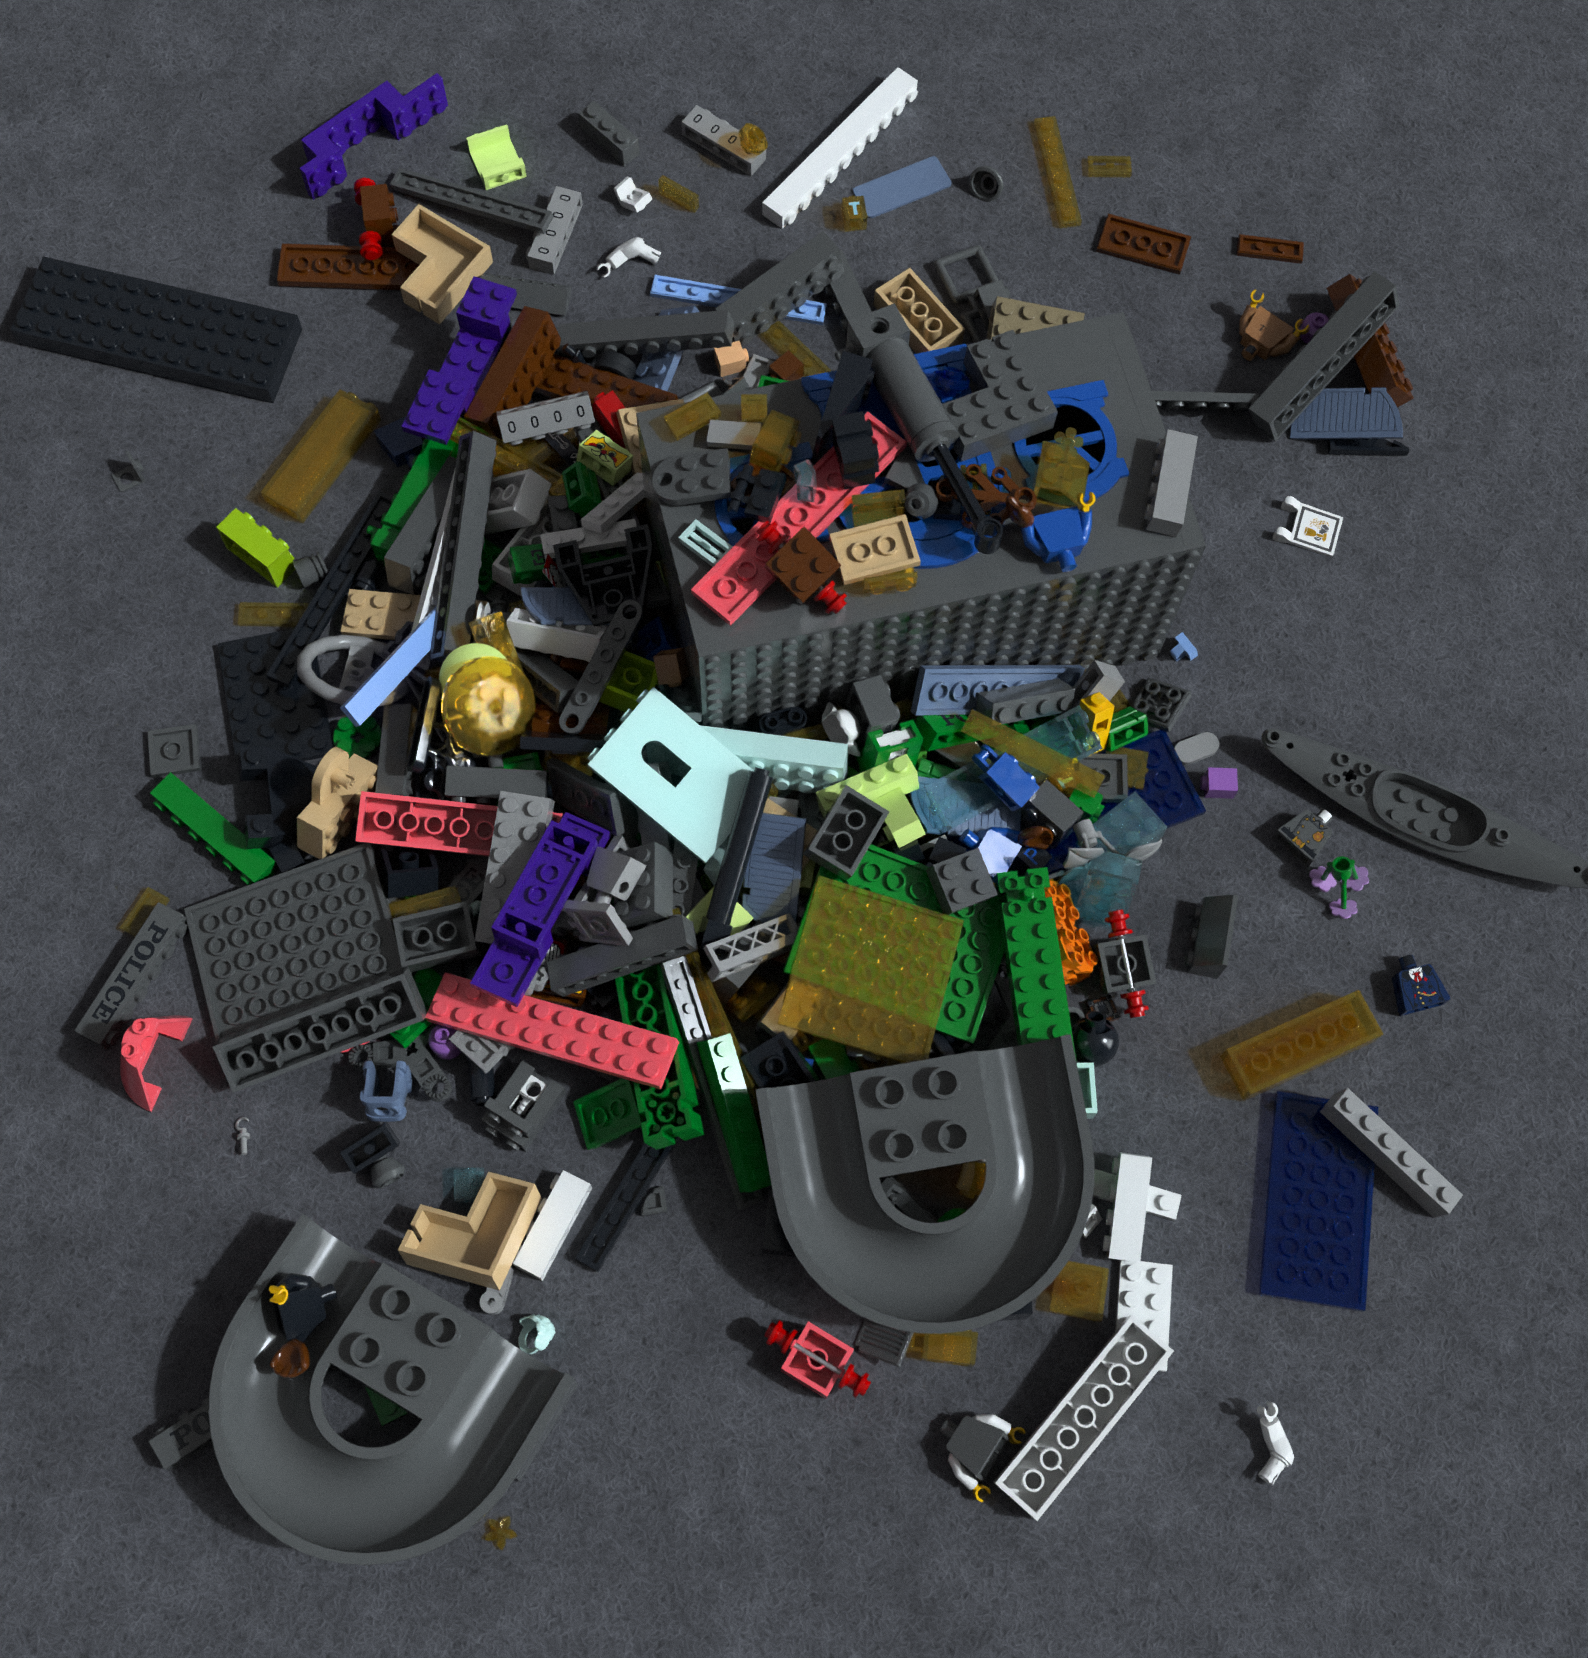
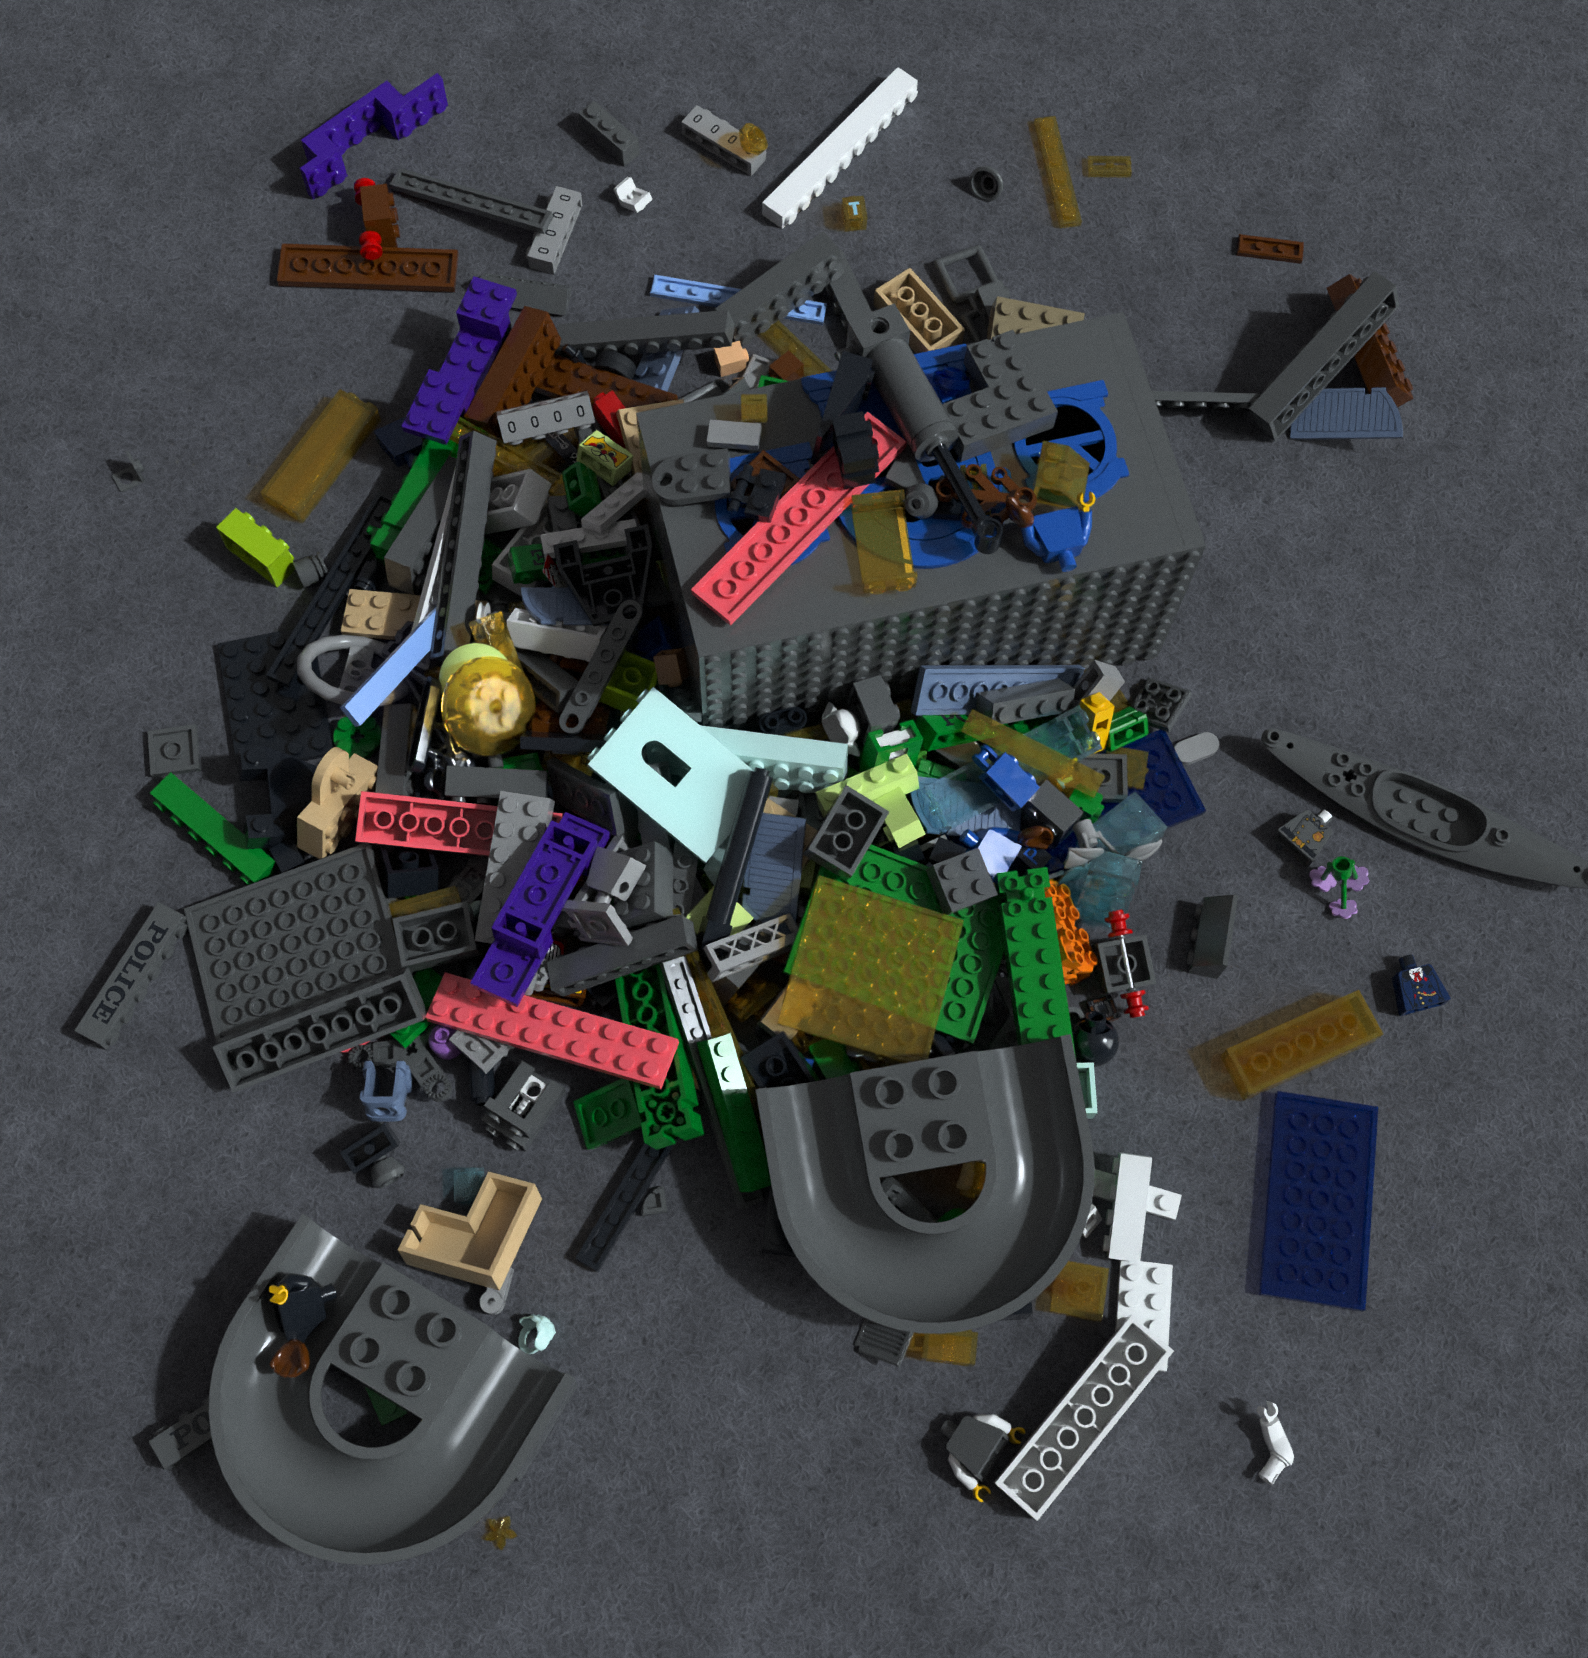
(136, 1049): coral cone -> none
(142, 911): clear yellow tile -> none
(157, 329): black brick -> none
(243, 1136): light grey hand -> none
(270, 614): clear yellow tile -> none
(445, 260): tan piece -> none
(495, 157): yellowish green panel -> none
(552, 1225): white brick -> none
(628, 250): white arm -> none
(678, 194): clear yellow tile -> none
(683, 538): light aqua tile -> none
(692, 416): clear yellow plate -> none
(775, 441): clear yellow brick -> none
(802, 566): reddish brown brick -> none
(806, 481): clear light blue piece -> none
(817, 1359): coral brick -> none
(874, 549): tan plate -> none
(903, 186): sand blue piece -> none
(1069, 438): clear yellow plant -> none
(1143, 243): reddish brown tile -> none
(1171, 483): light grey brick -> none
(1183, 648): light blue tile -> none
(1219, 783): medium lavender brick -> none
(1265, 333): medium nougat torso -> none
(1311, 529): white flag -> none
(1315, 321): medium lavender head -> none
(1366, 447): black wing -> none
(1391, 1153): light grey brick -> none

